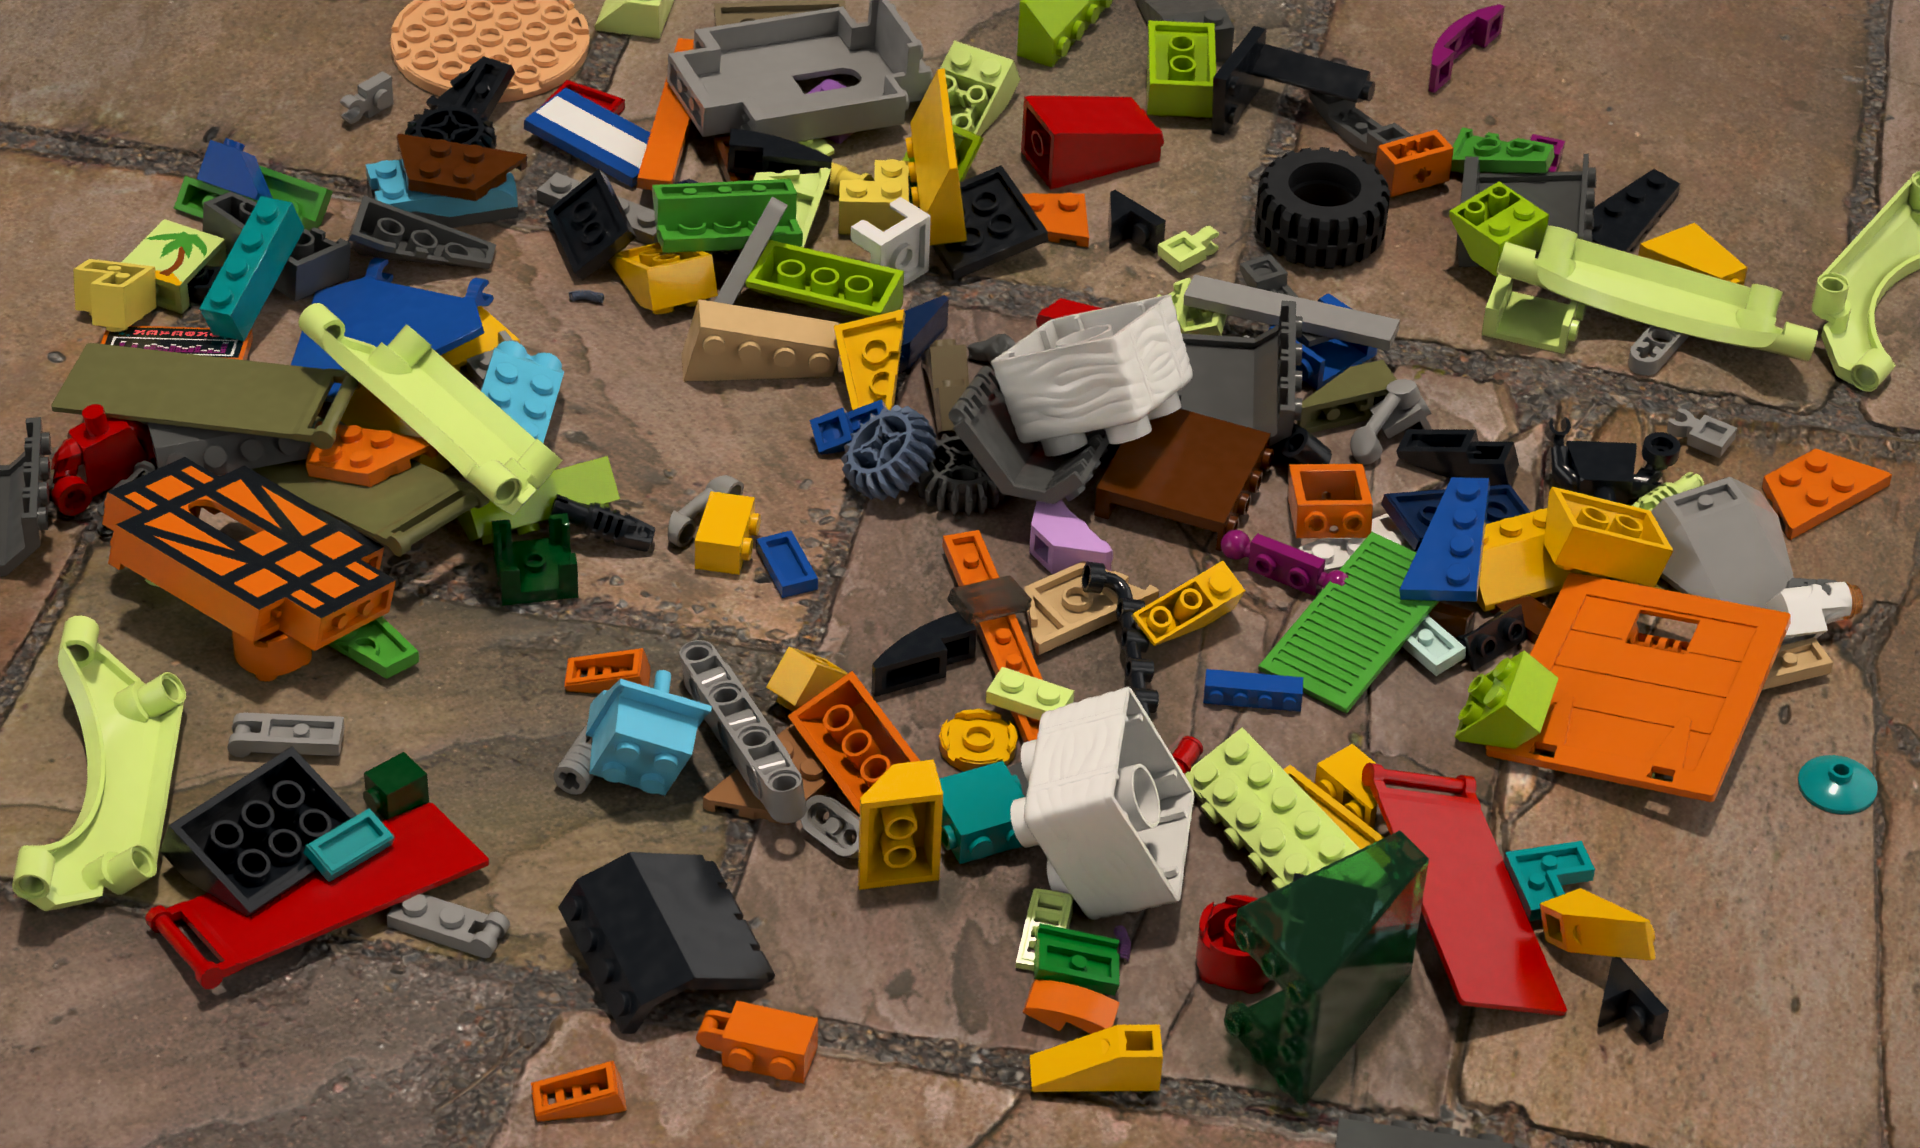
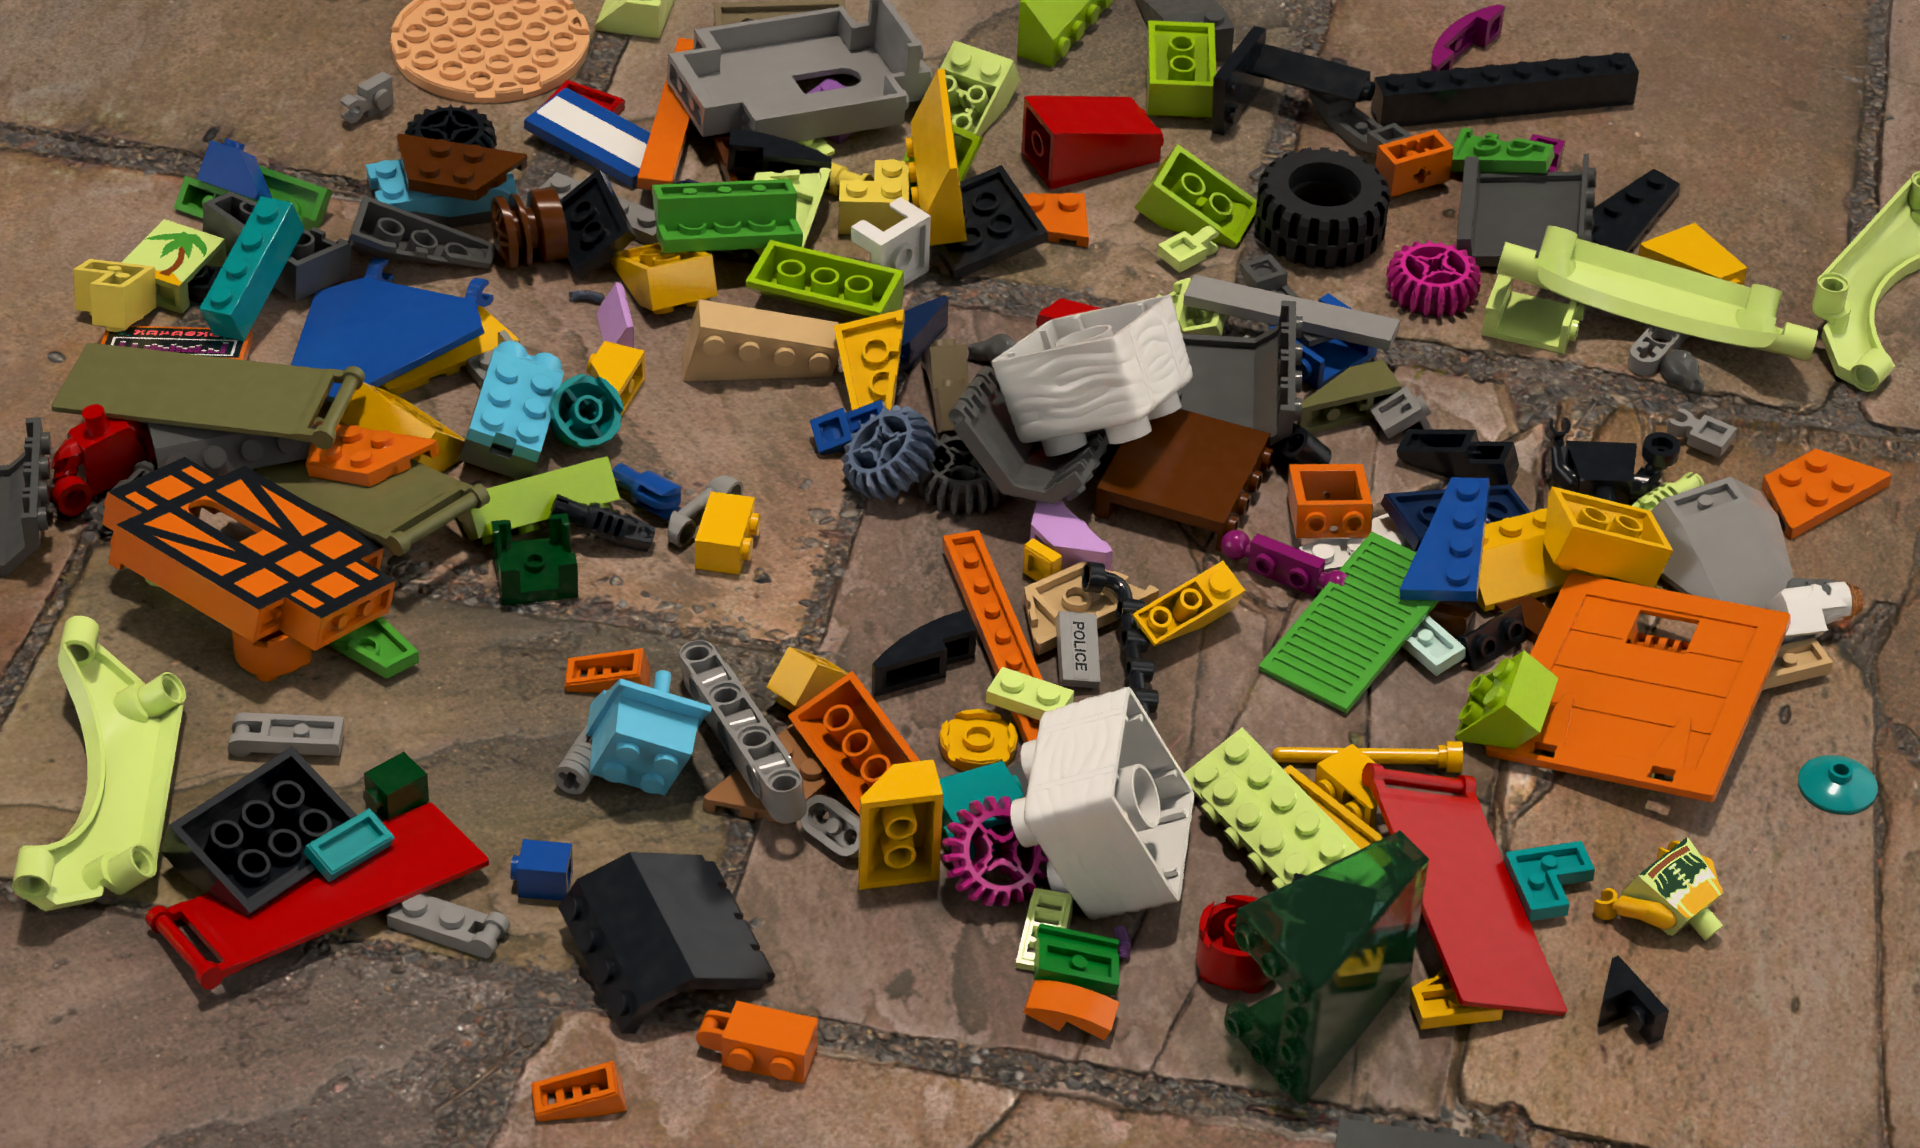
(441, 408): yellowish green panel -> none
(477, 88): black wing -> none
(536, 226): none -> reddish brown wheel
(543, 869): none -> blue brick
(585, 411): none -> teal cylinder
(615, 318): none -> lavender slope
(620, 367): none -> yellow slope
(649, 490): none -> blue arm
(751, 252): light grey beam -> none
(786, 564): blue tile -> none
(970, 872): none -> dark pink gear
(989, 599): clear smoke tile -> none
(1040, 560): none -> yellow tile
(1078, 649): none -> light grey tile
(1102, 1061): yellow slope -> none
(1133, 221): black slope -> none
(1187, 753): red pin -> none
(1192, 195): none -> lime slope
(1253, 690): blue piece -> none
(1364, 442): light grey bar -> none
(1433, 278): none -> dark pink gear
(1438, 1006): none -> yellow wing
(1445, 756): none -> yellow piece
(1496, 218): lime slope -> none
(1505, 90): none -> black brick
(1596, 927): yellow slope -> none
(1669, 893): none -> torso
(1682, 369): none -> dark grey animal

